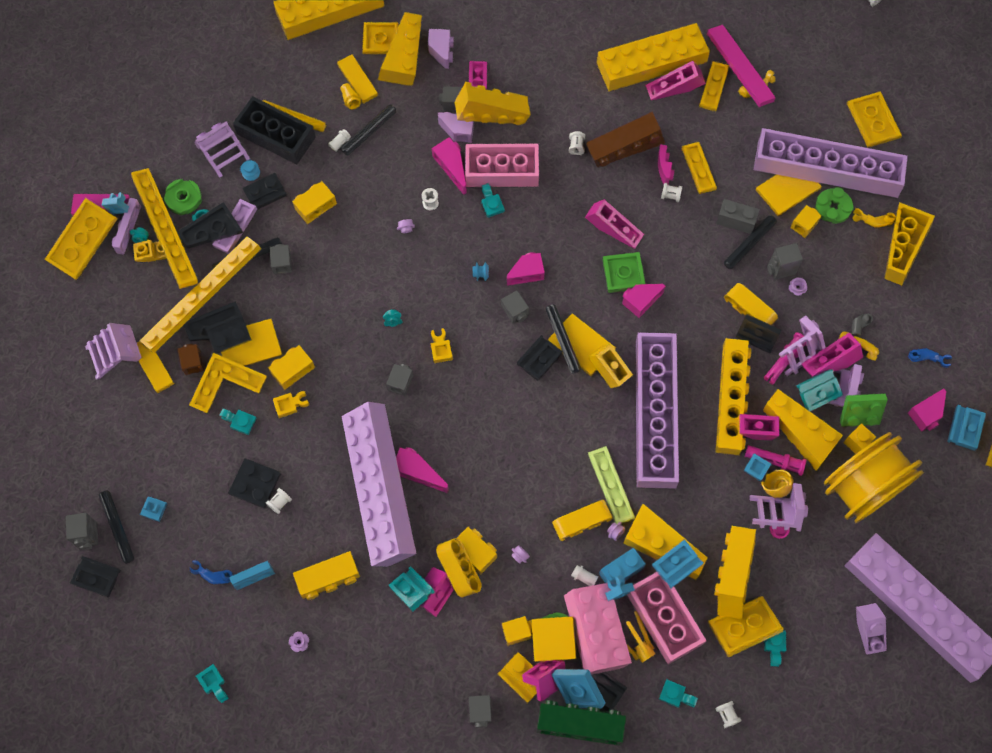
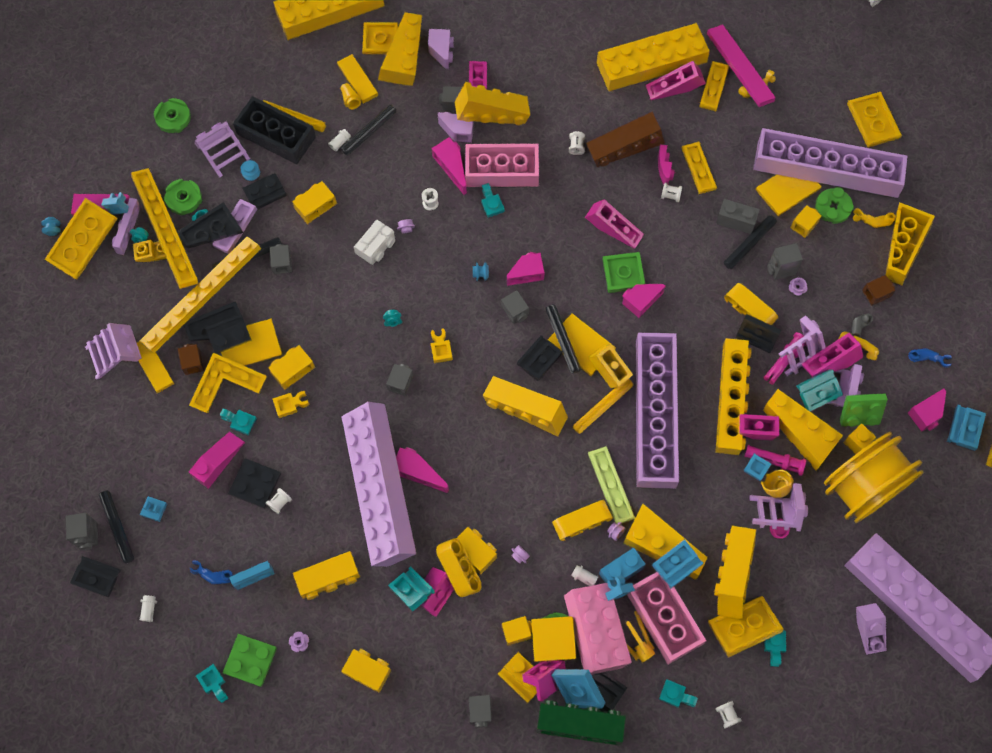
(51, 226): none -> dark azure wheel
(147, 610): none -> white pin
(175, 124): none -> bright green plate
(216, 459): none -> dark pink slope
(249, 660): none -> bright green plate
(366, 670): none -> yellow brick
(374, 242): none -> white brick
(526, 405): none -> yellow wedge
(602, 406): none -> yellow axle
(879, 290): none -> reddish brown brick

